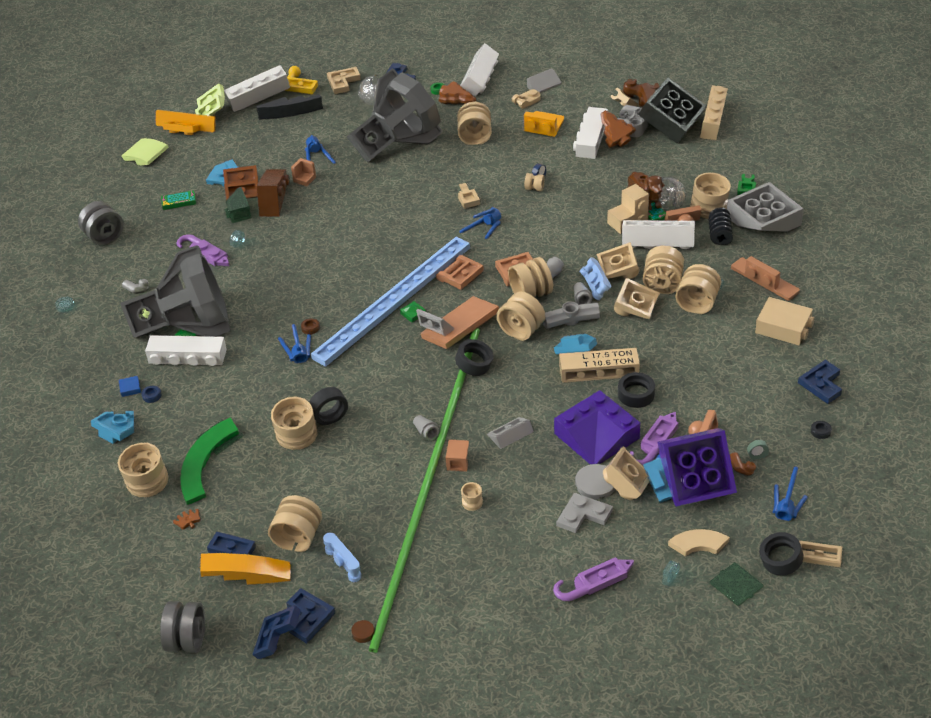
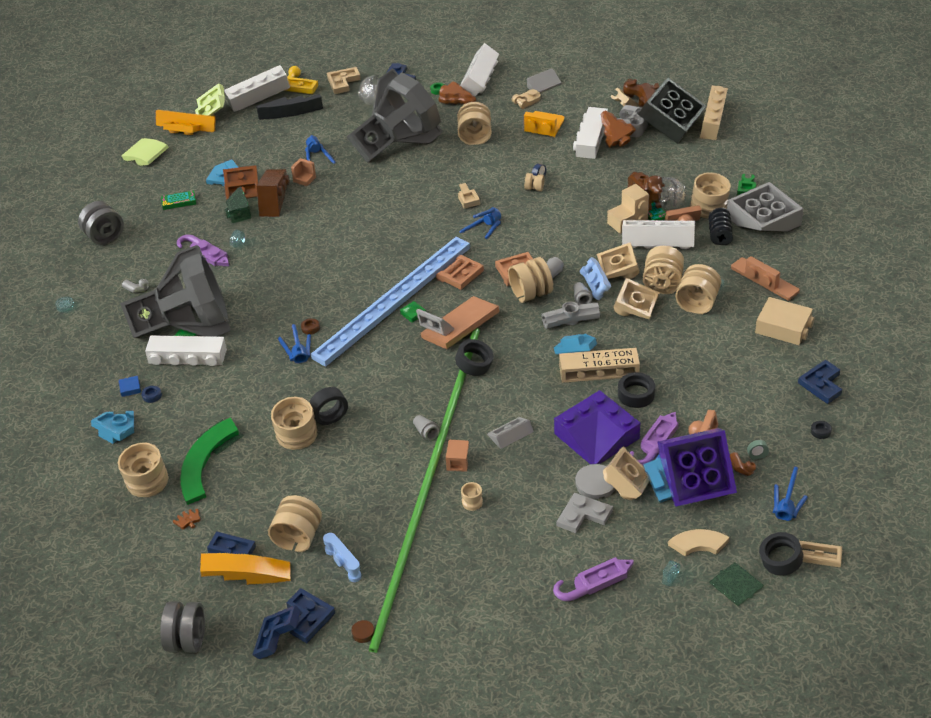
(521, 316): tan wheel -> none

